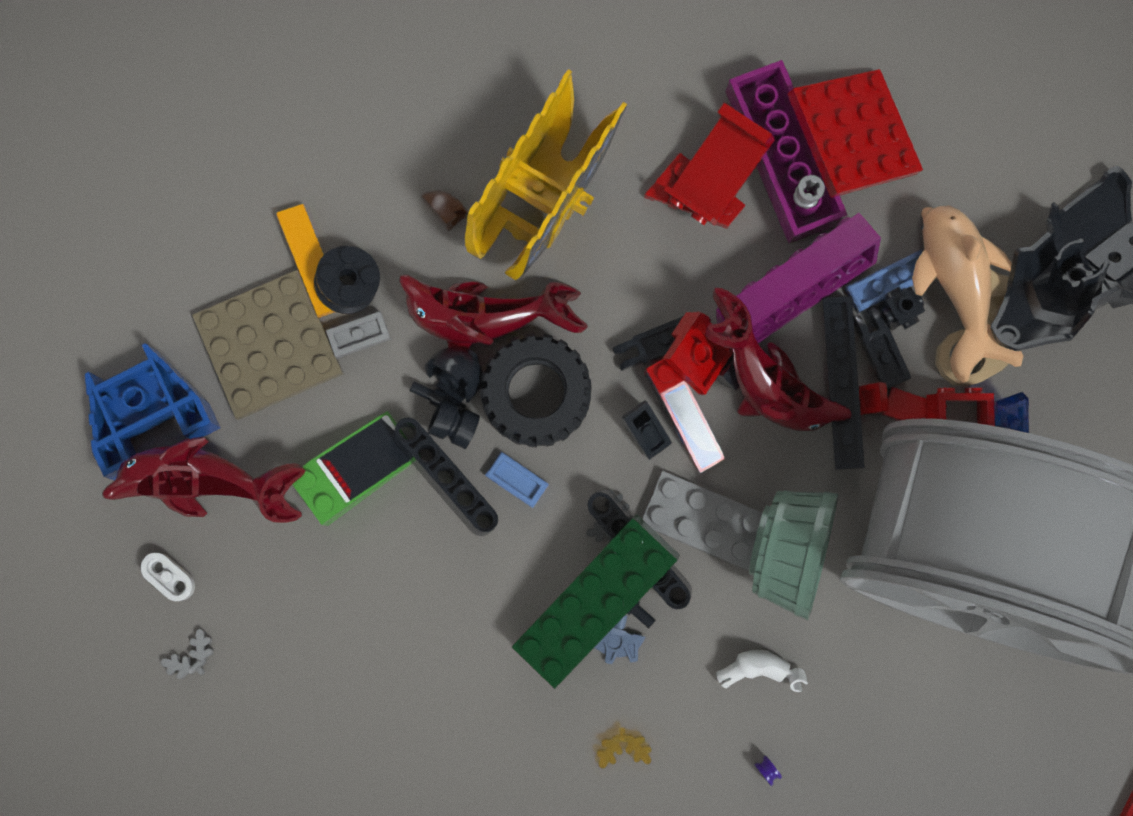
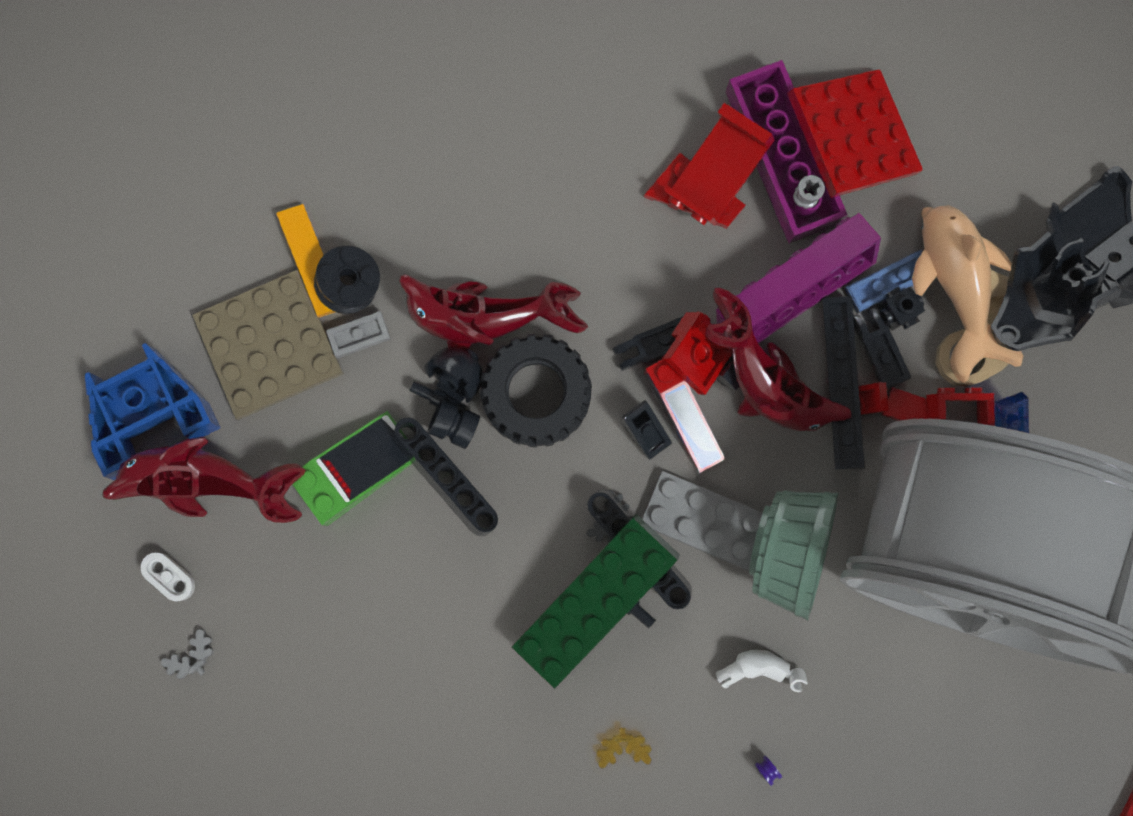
(445, 207): reddish brown brick -> none
(517, 480): medium blue tile -> none
(542, 179): yellow animal -> none
(620, 643): sand blue piece -> none

